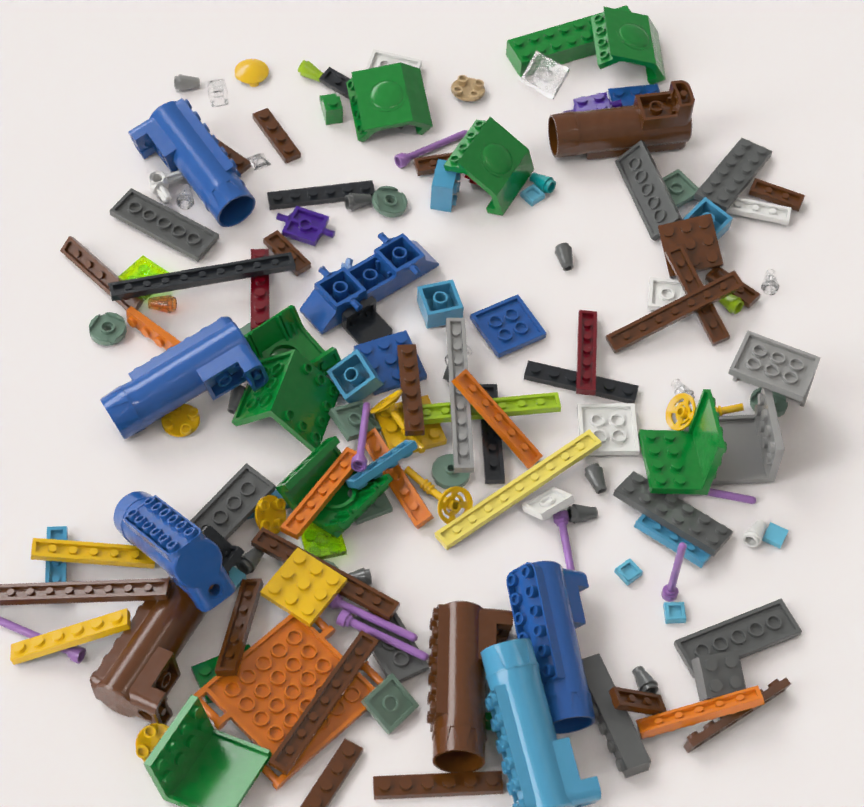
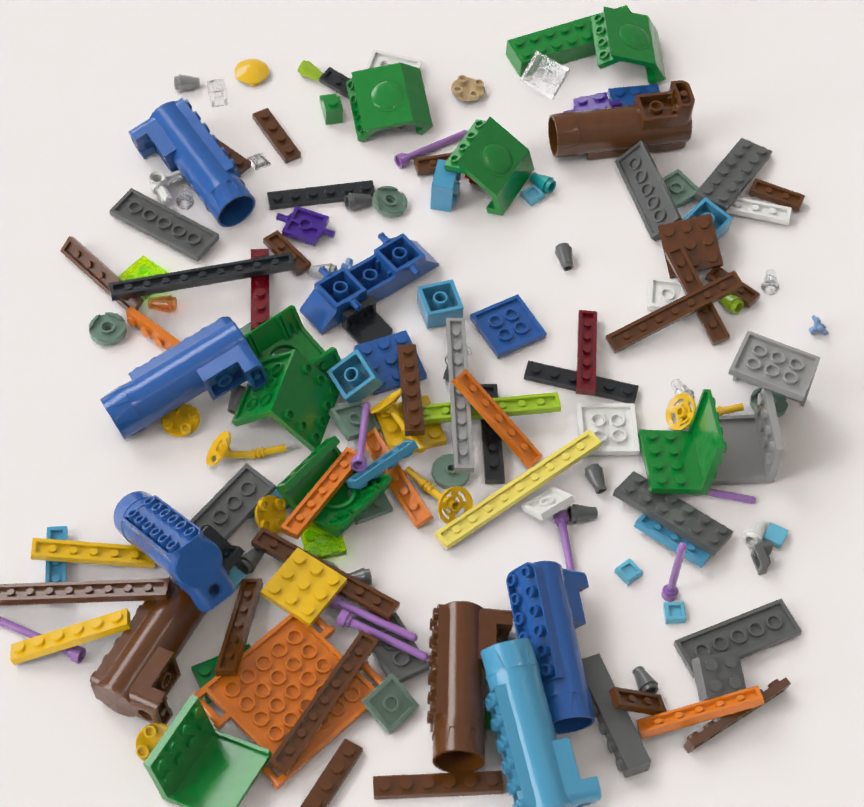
(221, 450): none -> yellow dish
(314, 270): none -> light grey cone
(760, 556): none -> dark grey bracket
(818, 326): none -> medium blue plant

